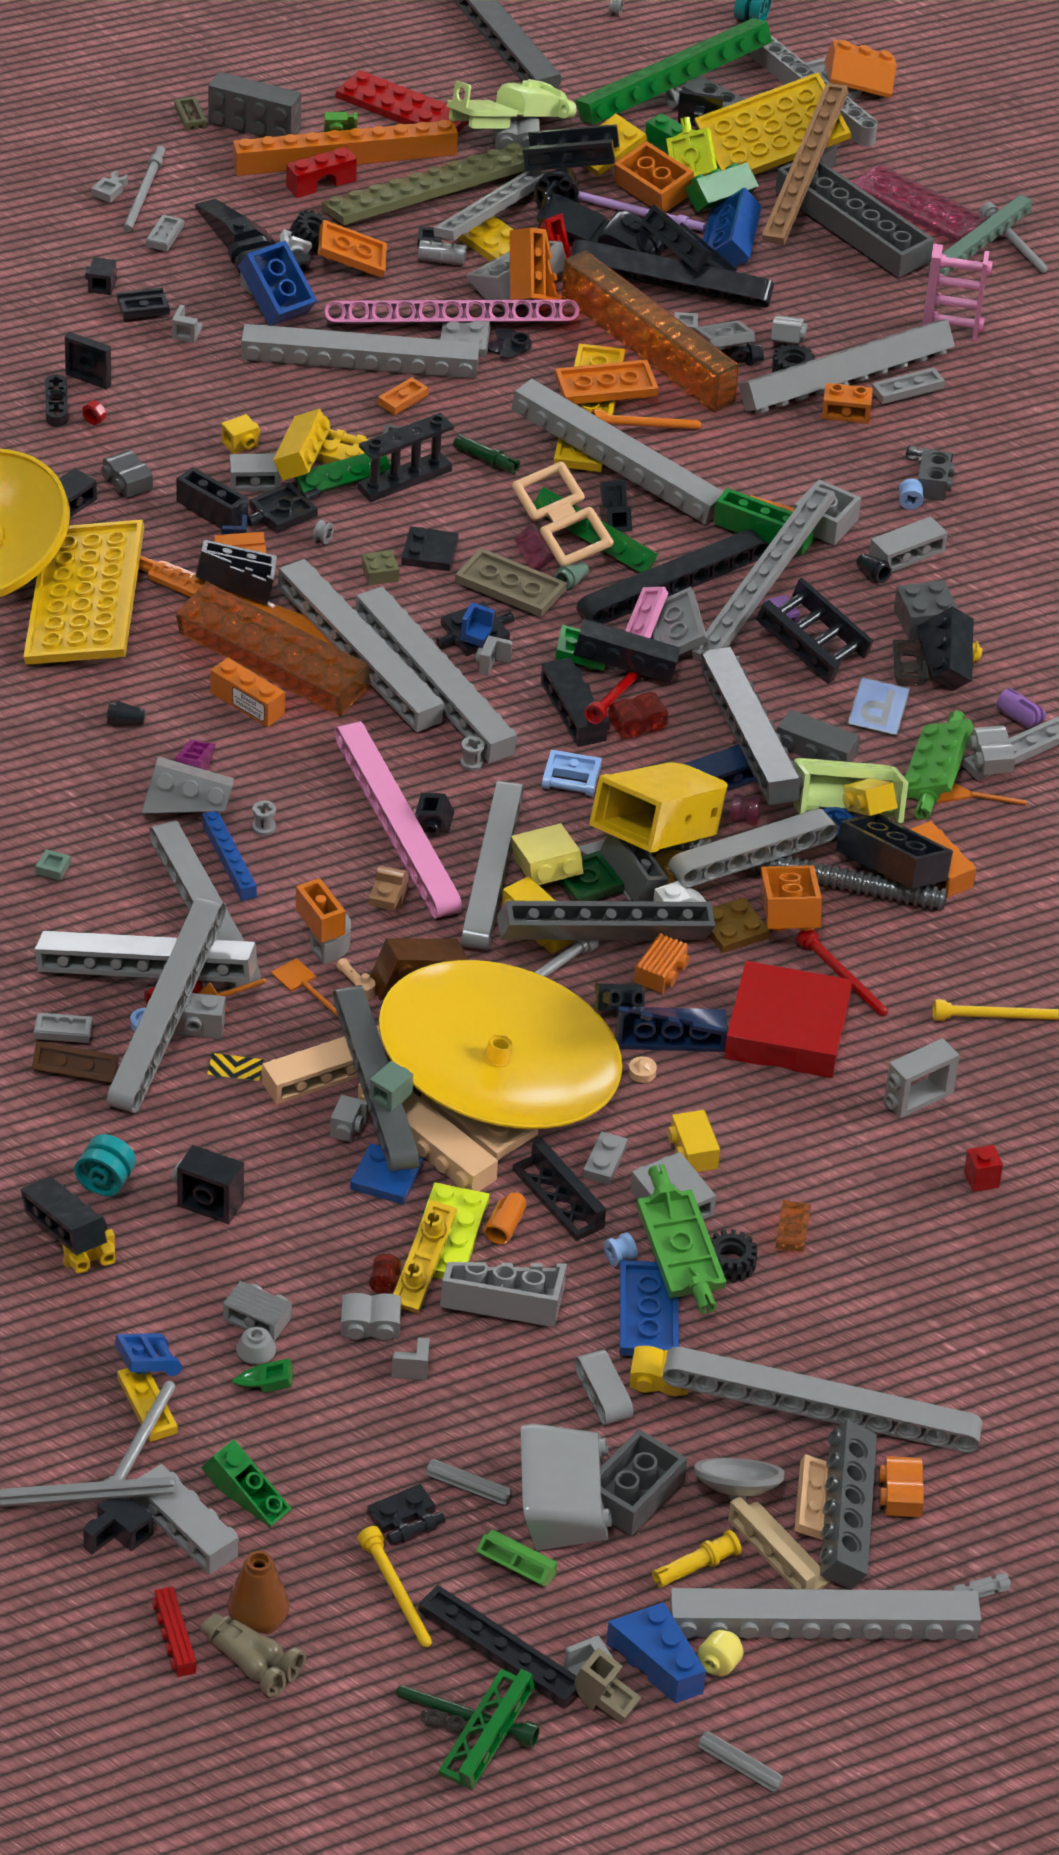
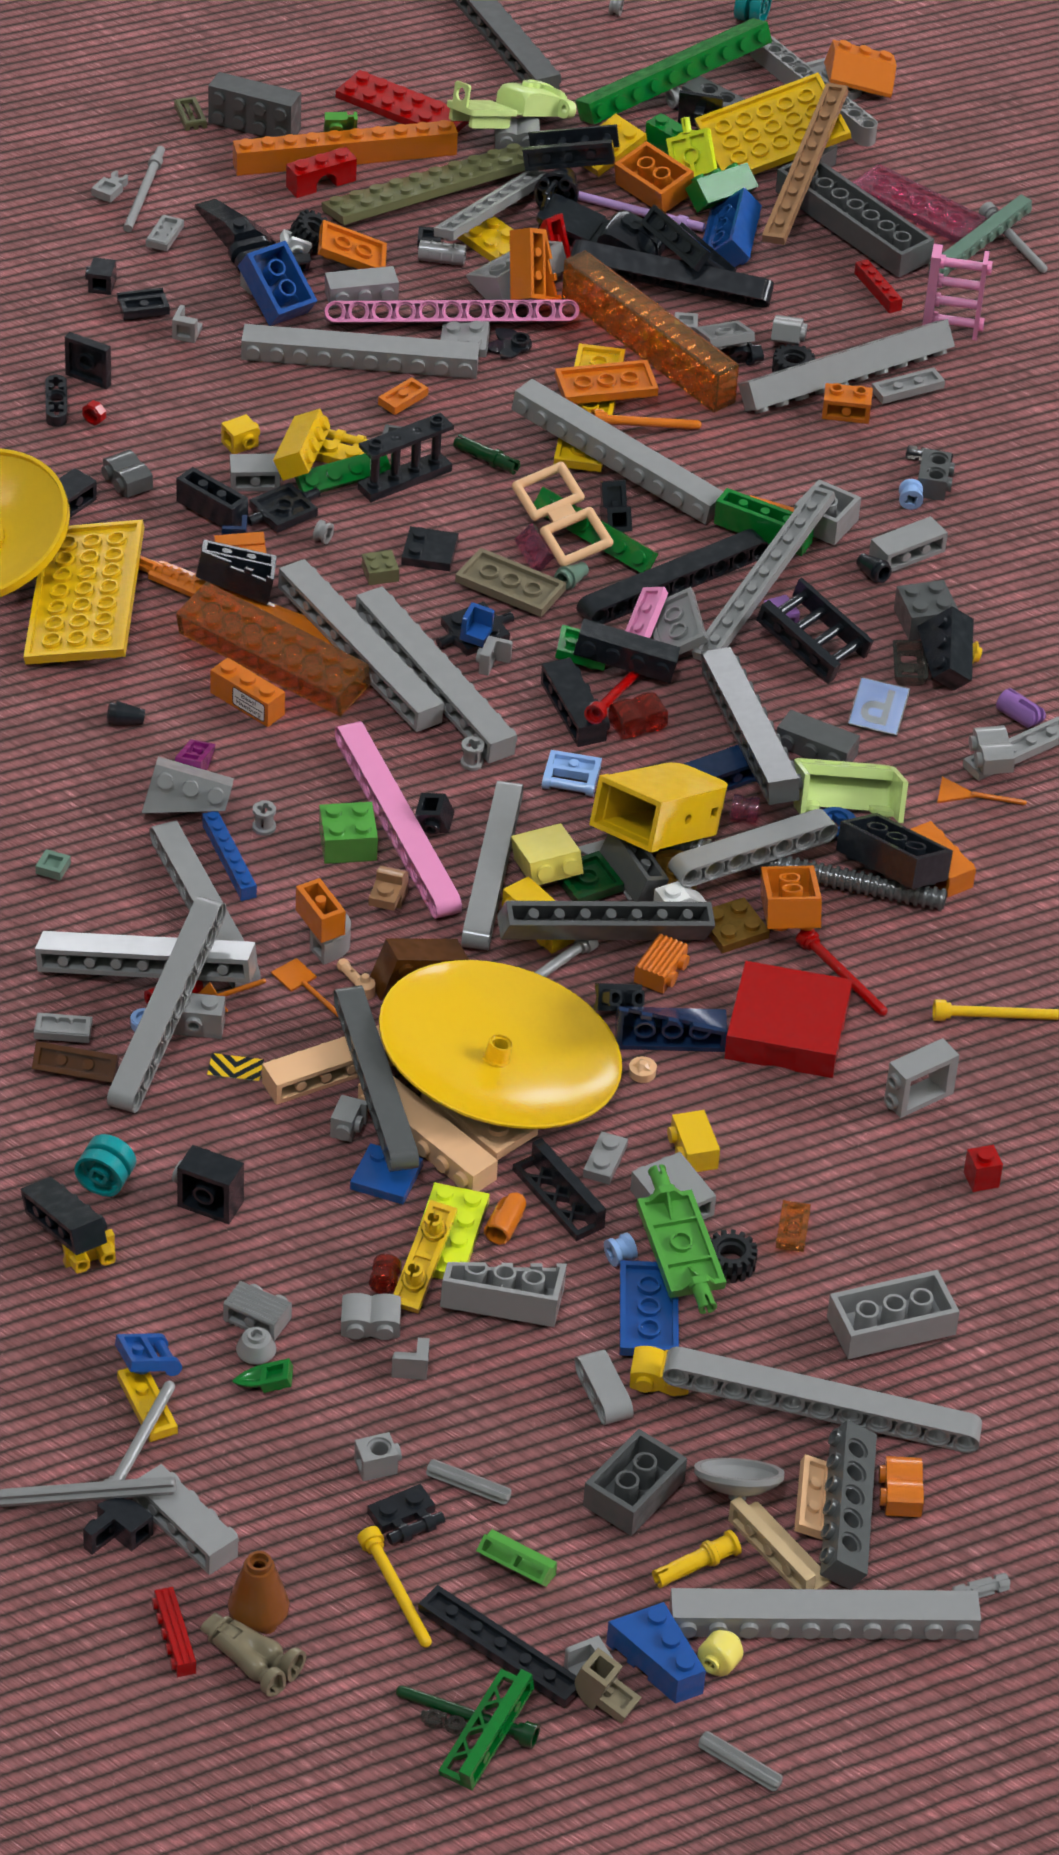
(245, 1484): green slope -> none
(348, 832): none -> bright green brick
(362, 285): none -> light grey brick
(377, 1456): none -> light grey brick
(391, 1086): sand green brick -> none
(563, 1486): light grey windscreen -> none
(869, 796): yellow brick -> none
(878, 286): none -> red piece
(892, 1314): none -> light grey brick
(937, 761): bright green plate -> none

